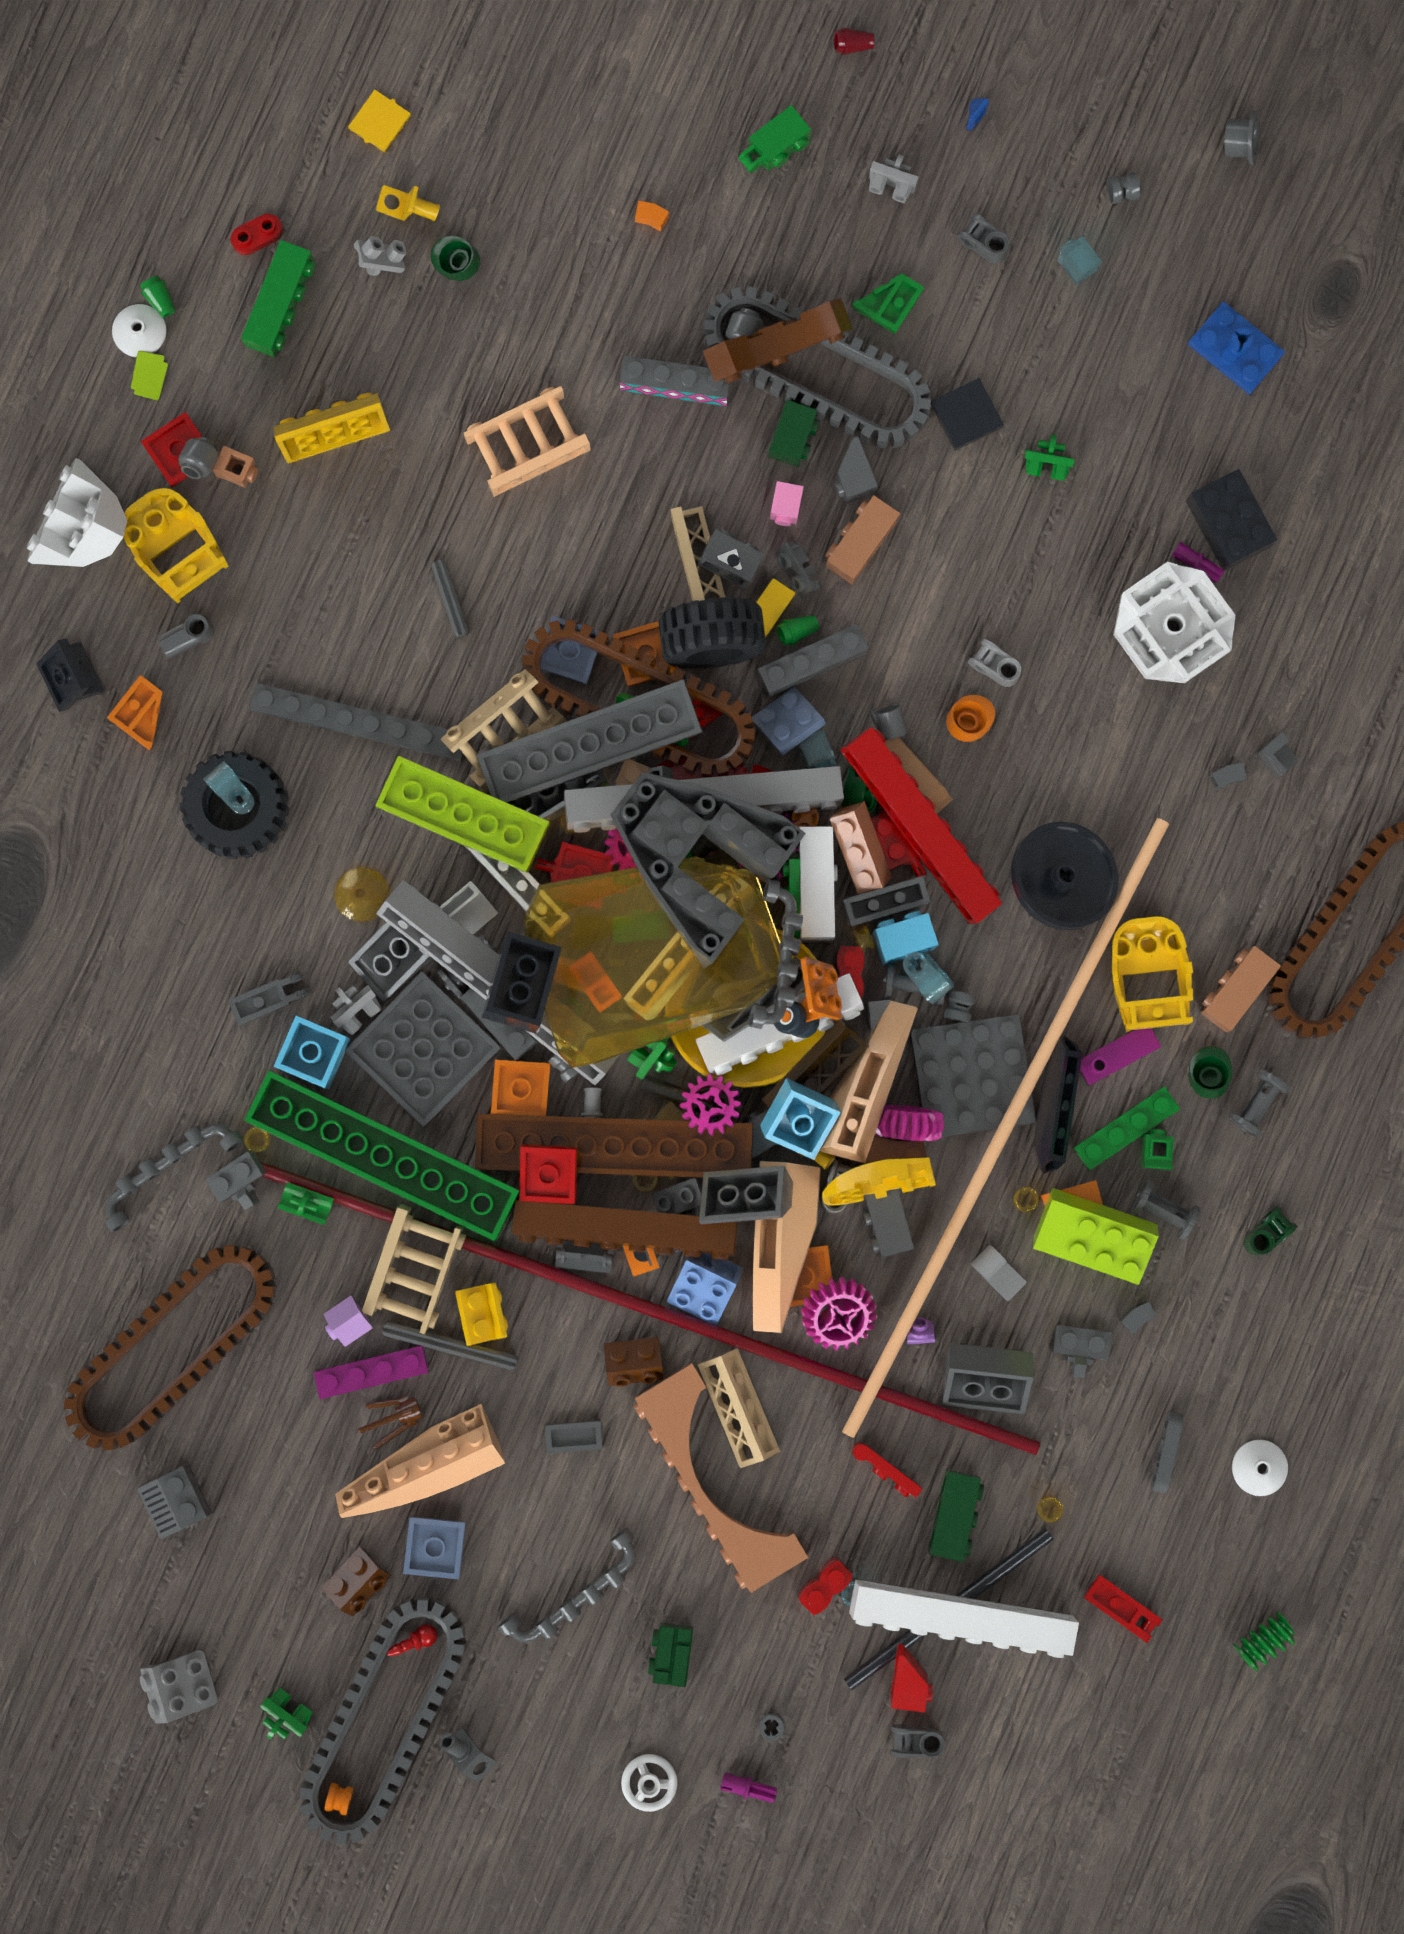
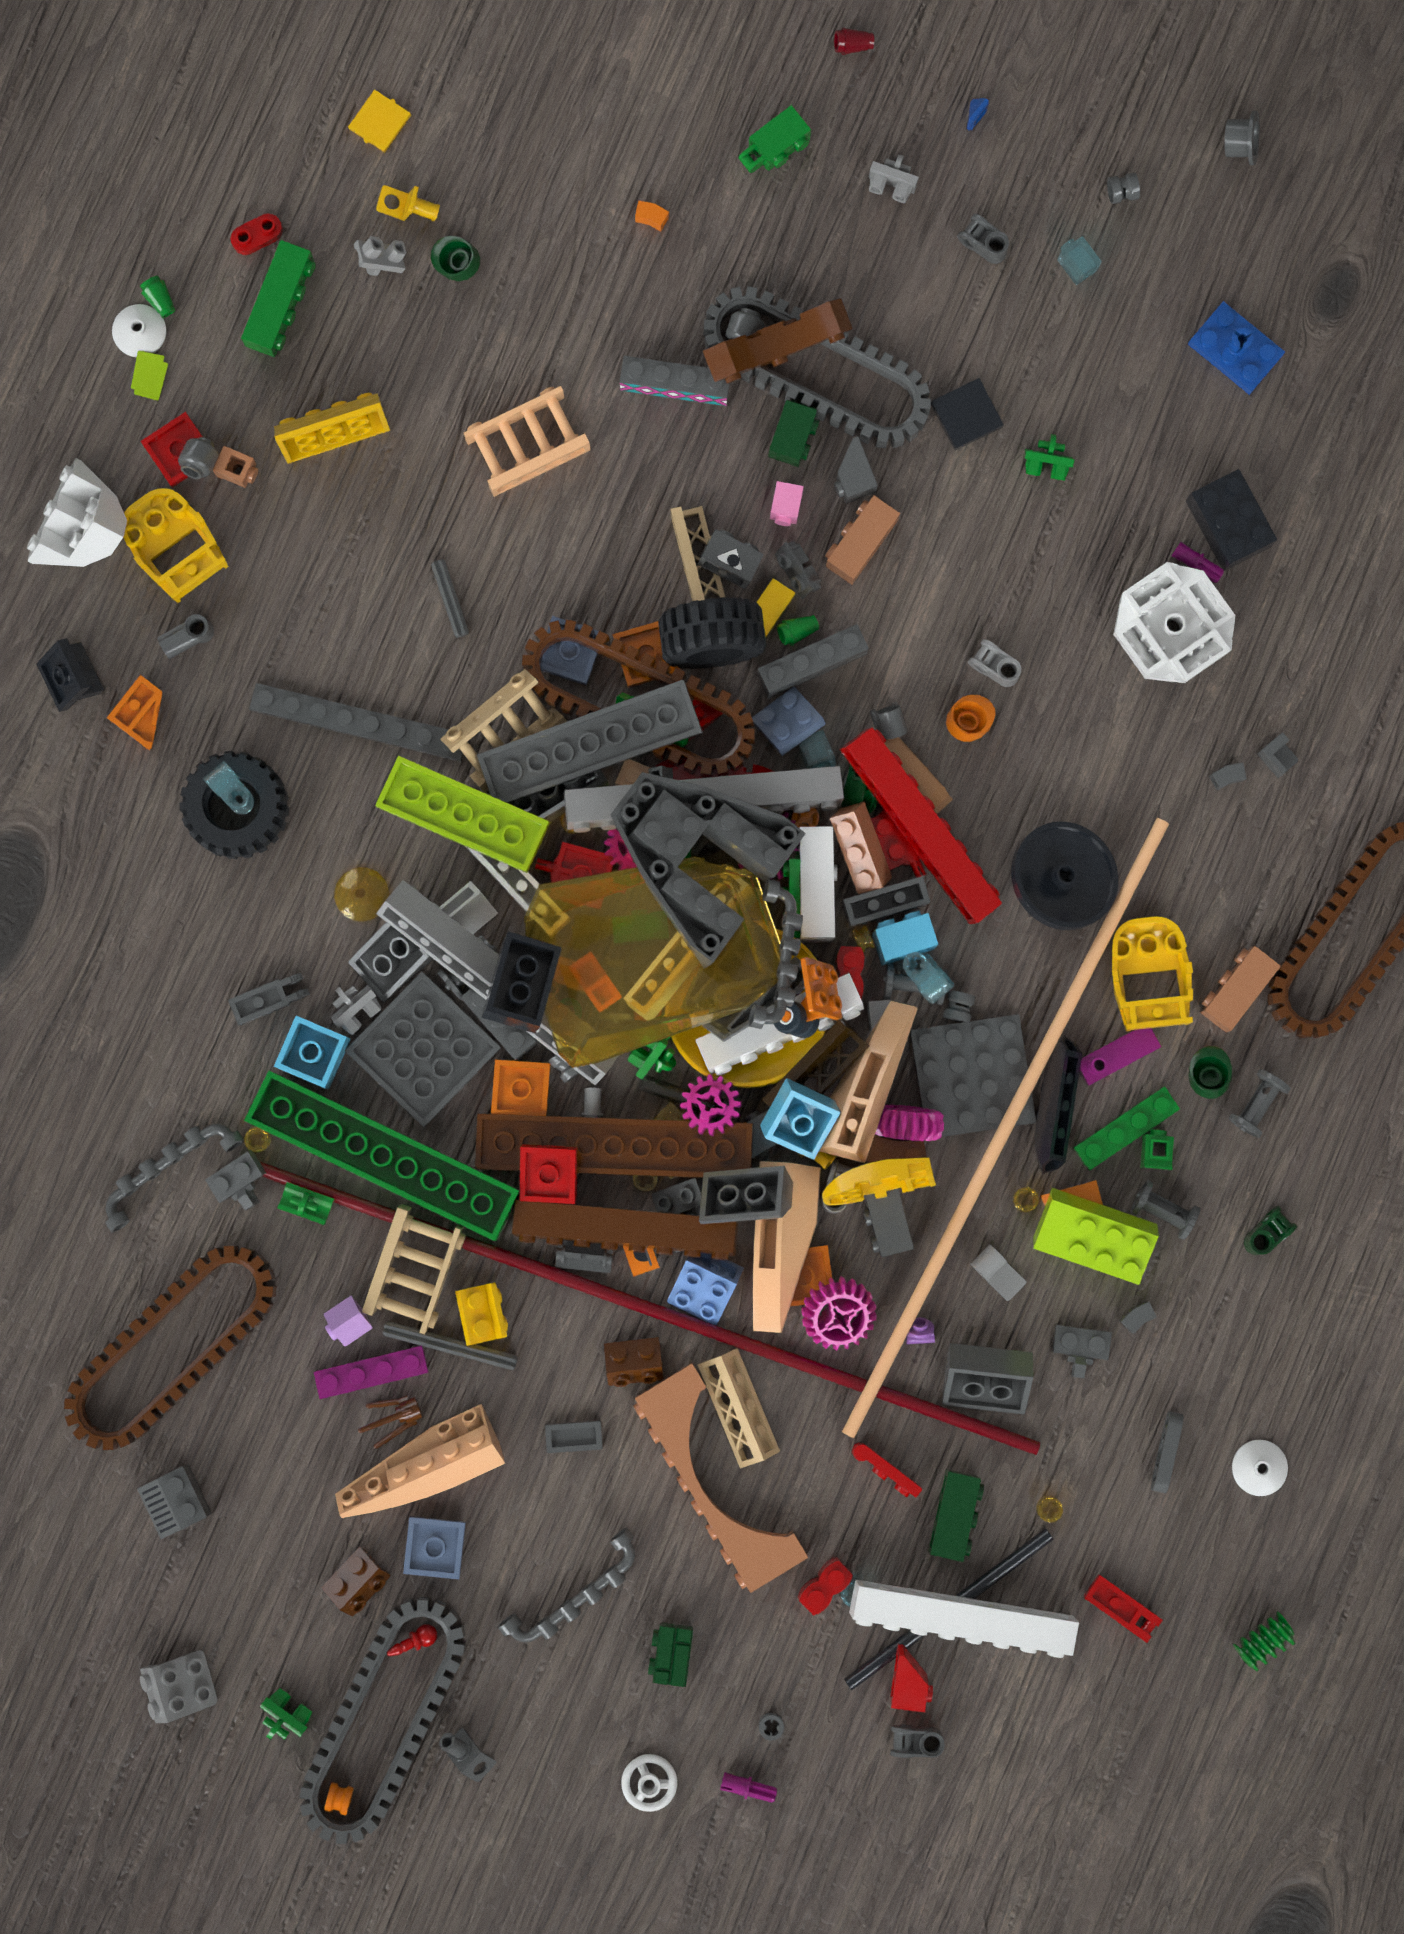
(890, 302): green wing -> none

